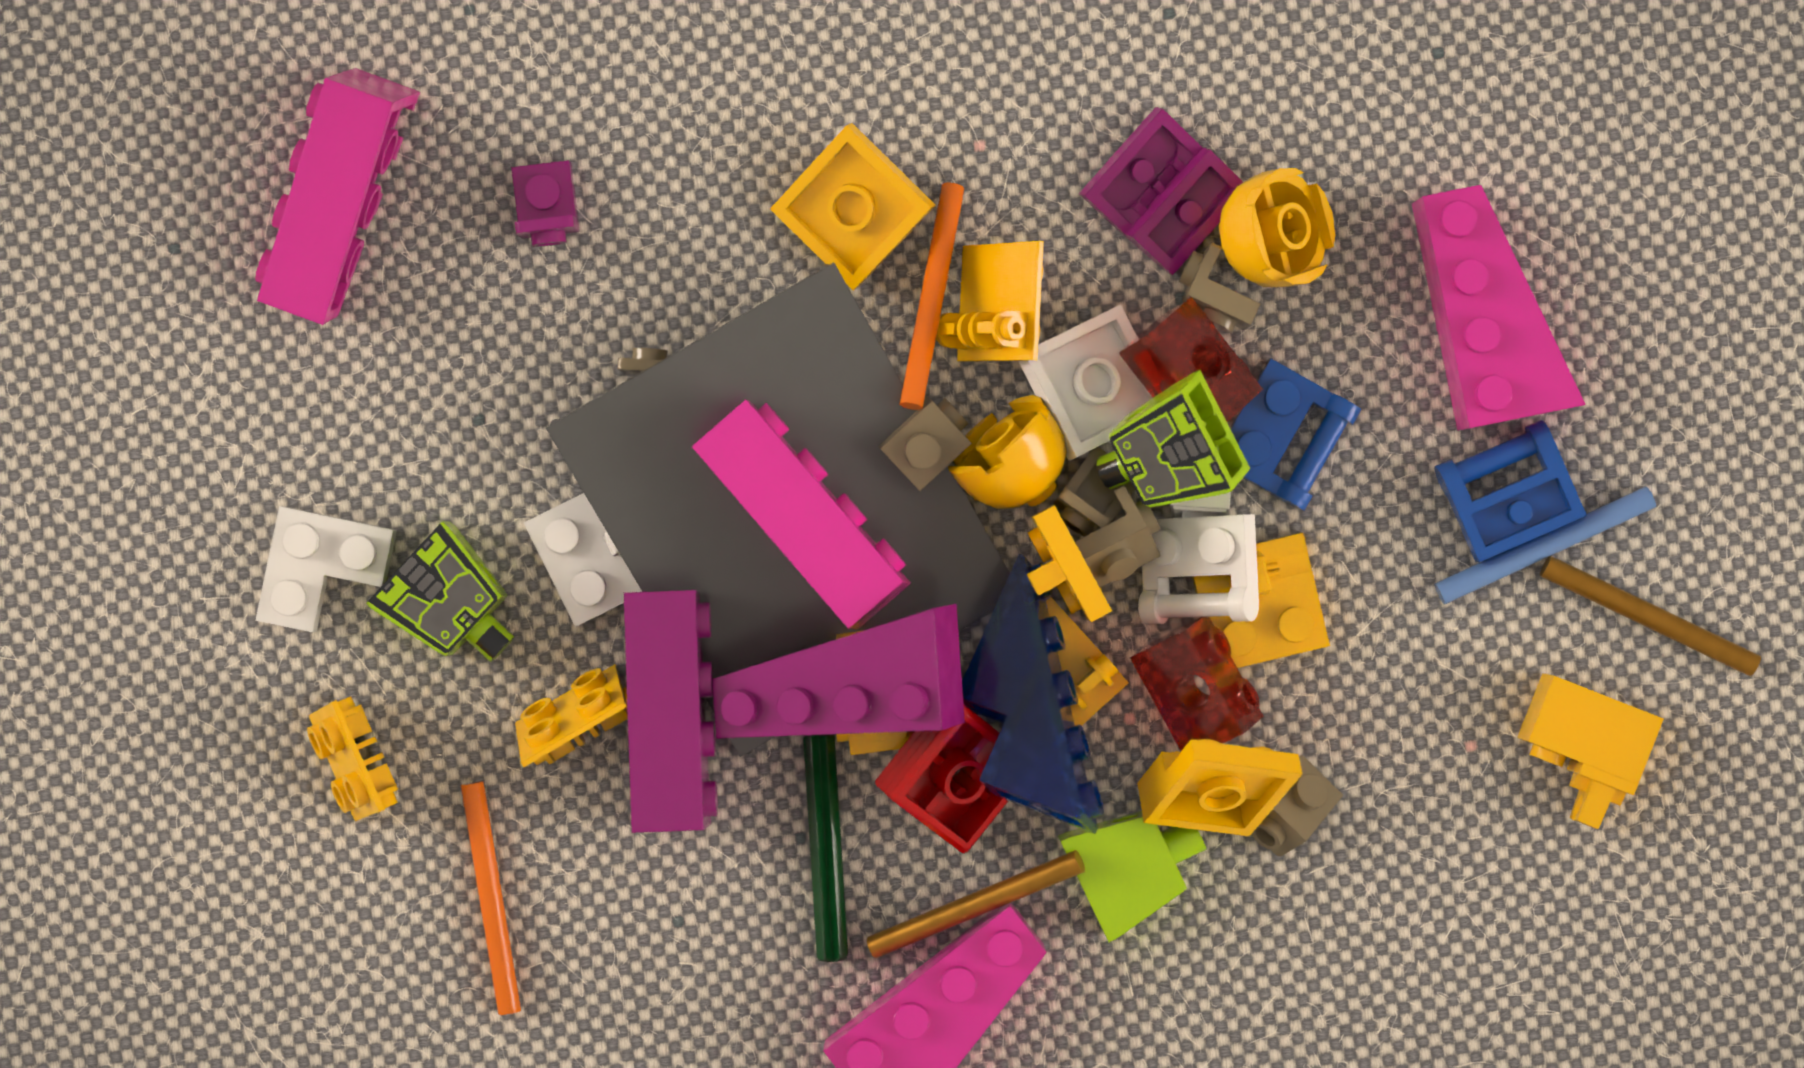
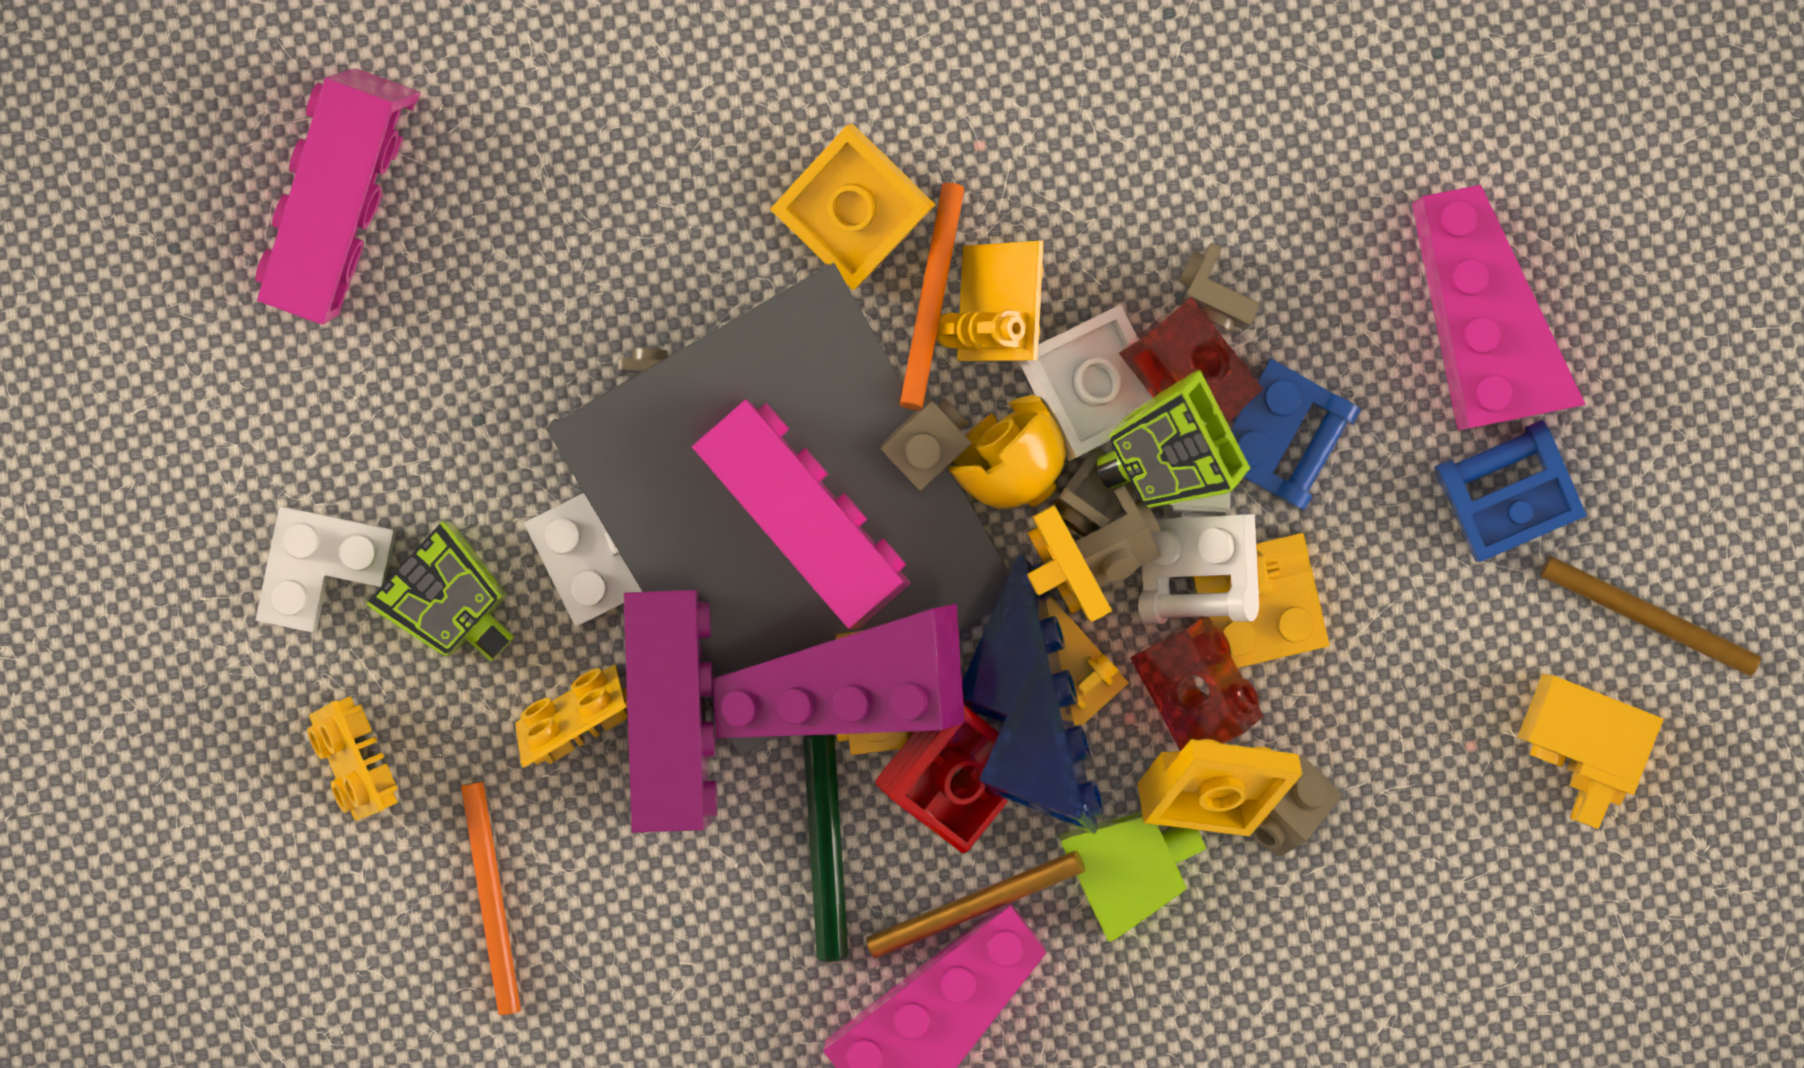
(545, 202): magenta bracket -> none
(1162, 190): magenta slope -> none
(1277, 229): yellow cylinder -> none
(1545, 545): medium blue bar -> none

